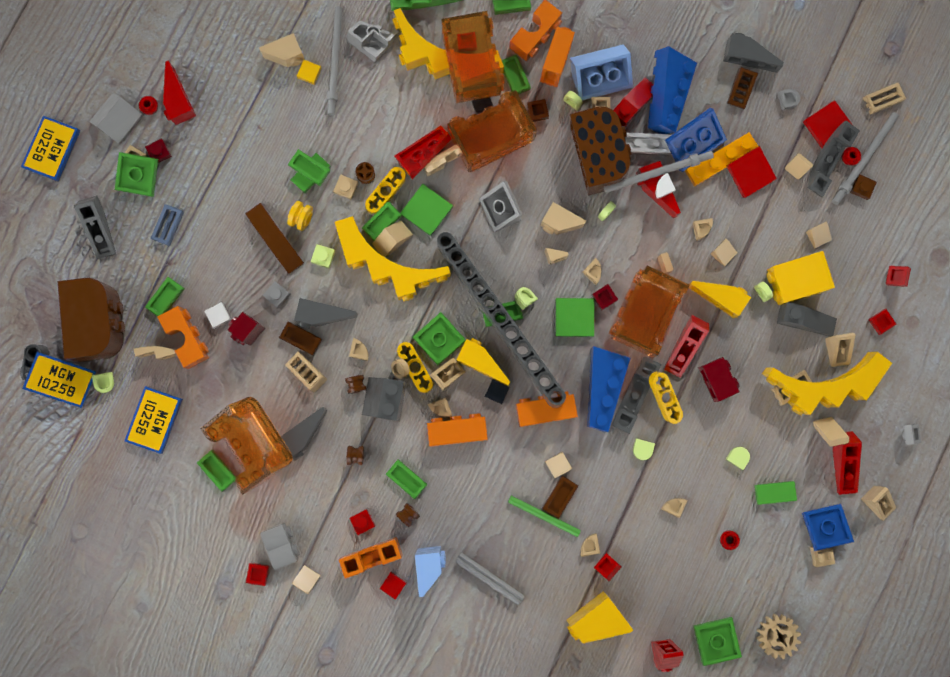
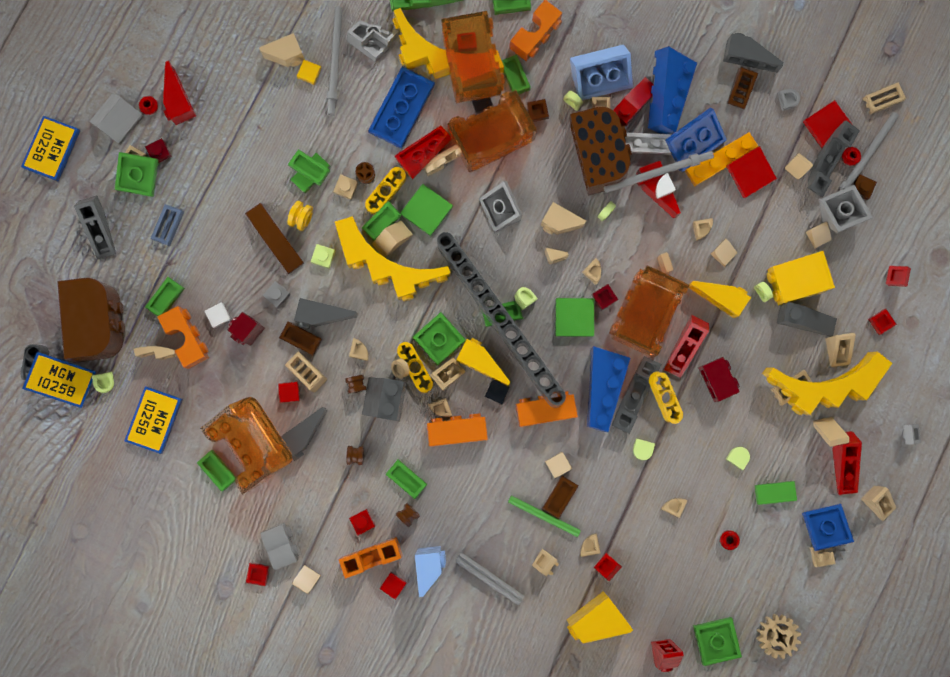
(289, 392): none -> red tile
(401, 107): none -> blue tile
(545, 562): none -> tan tile
(557, 56): orange window -> none
(844, 209): none -> light grey slope

